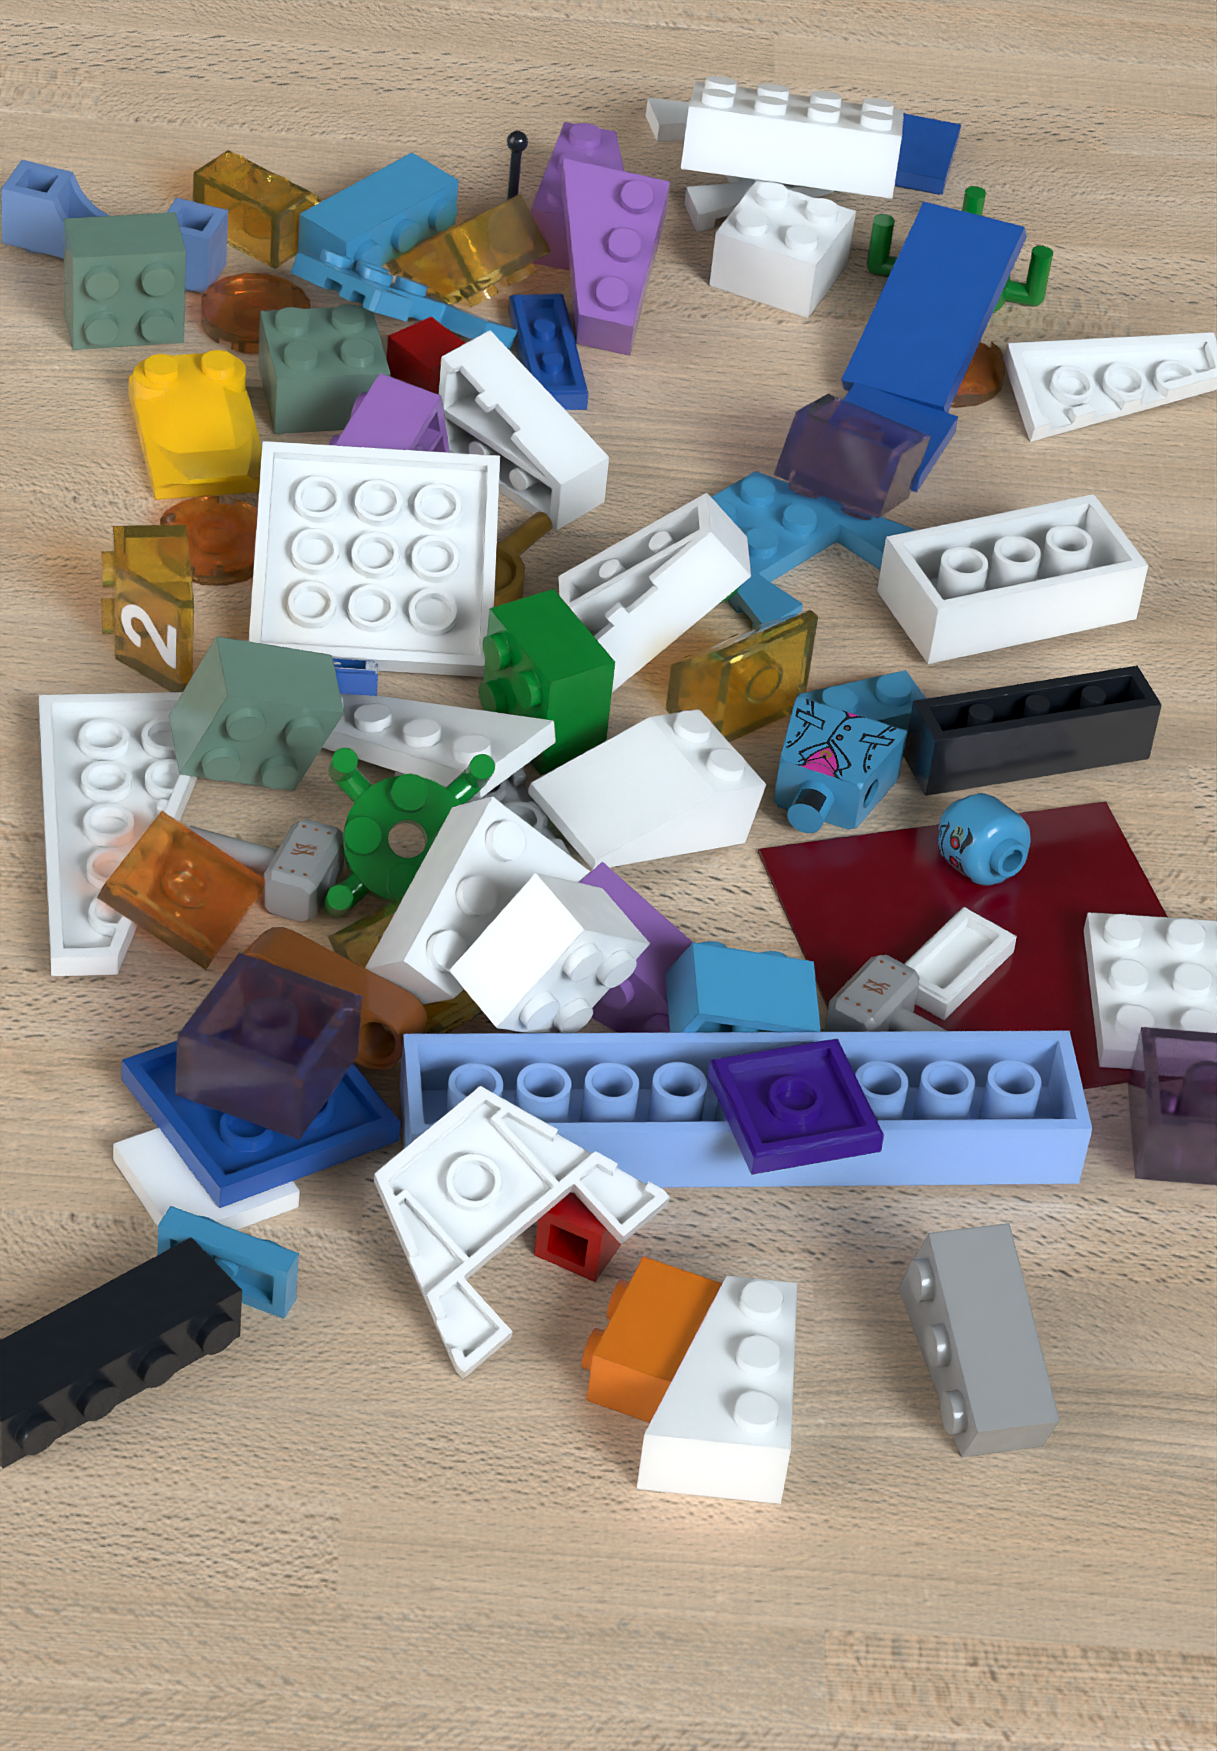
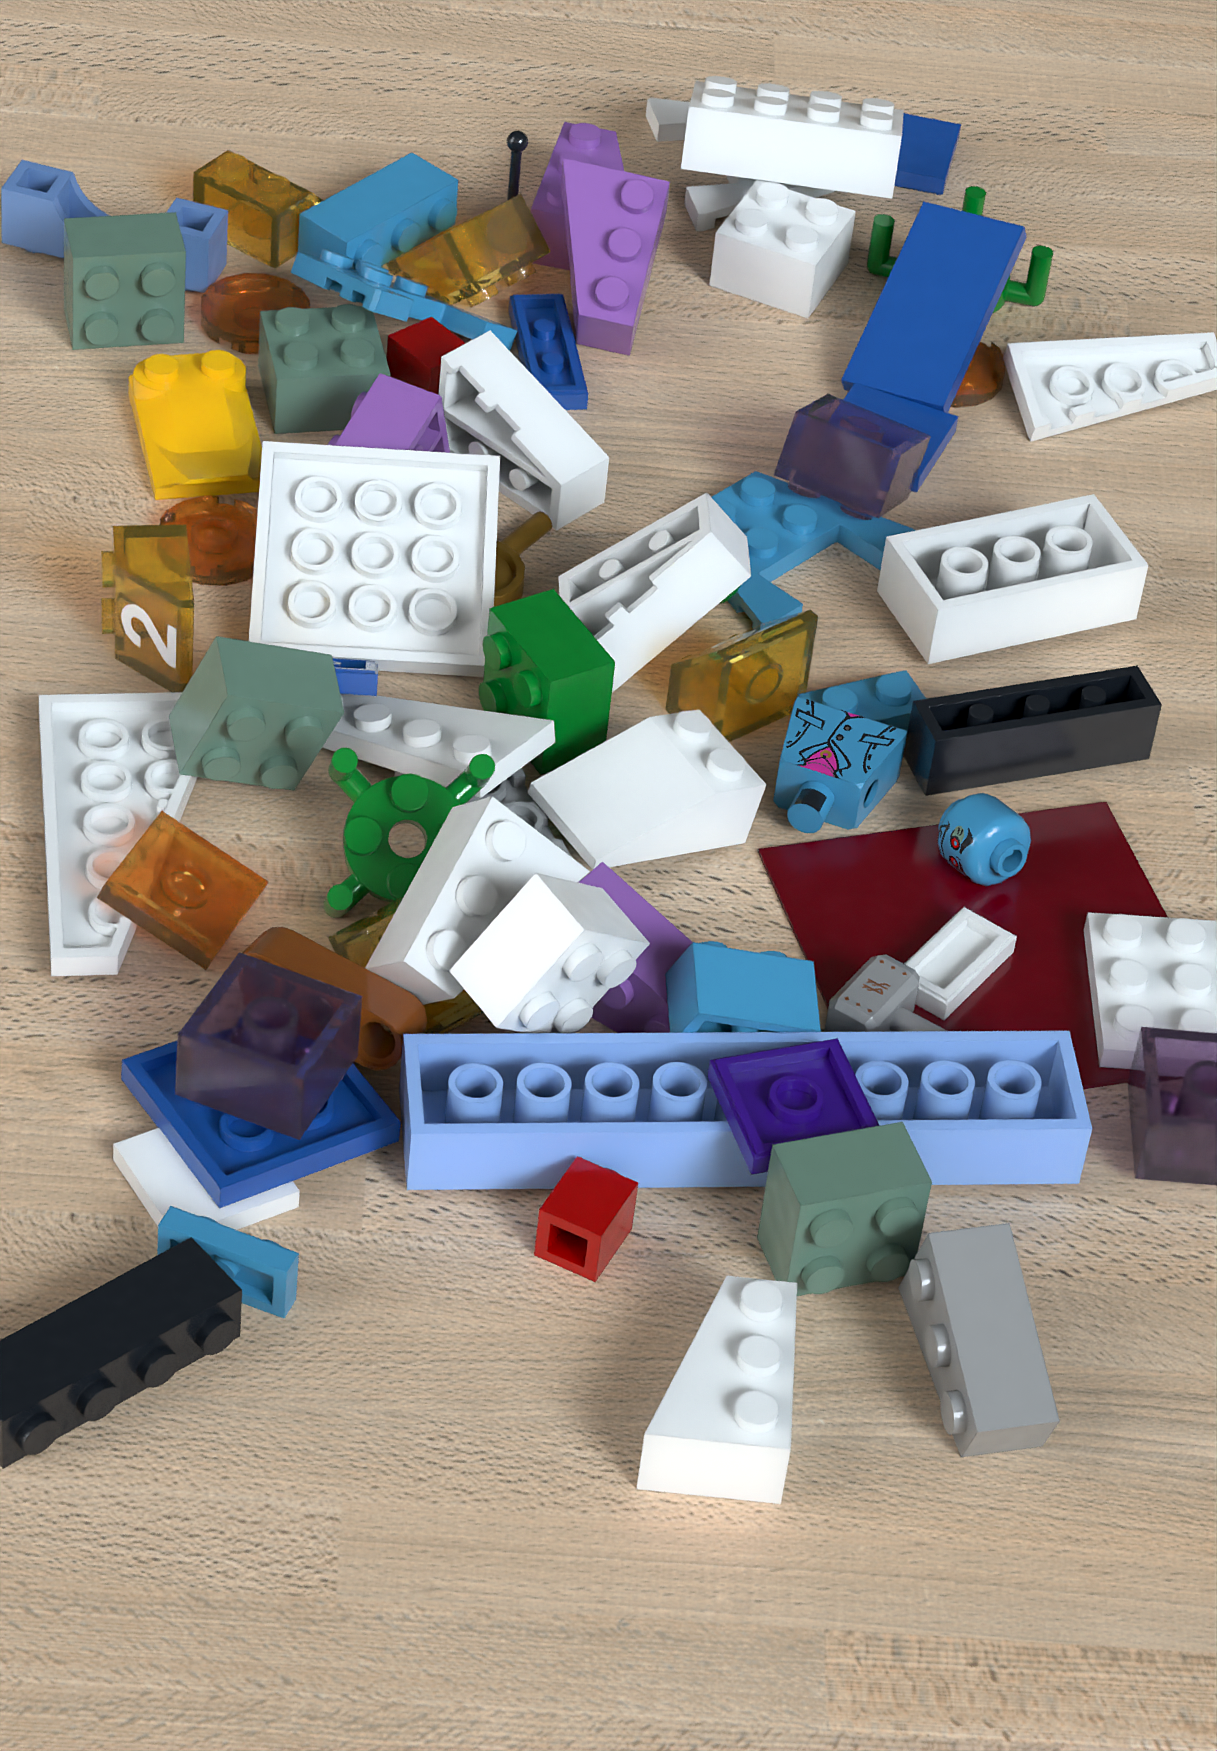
(297, 872): light grey piece -> none
(475, 1189): white wing -> none
(646, 1337): orange brick -> none
(844, 1208): none -> sand green brick

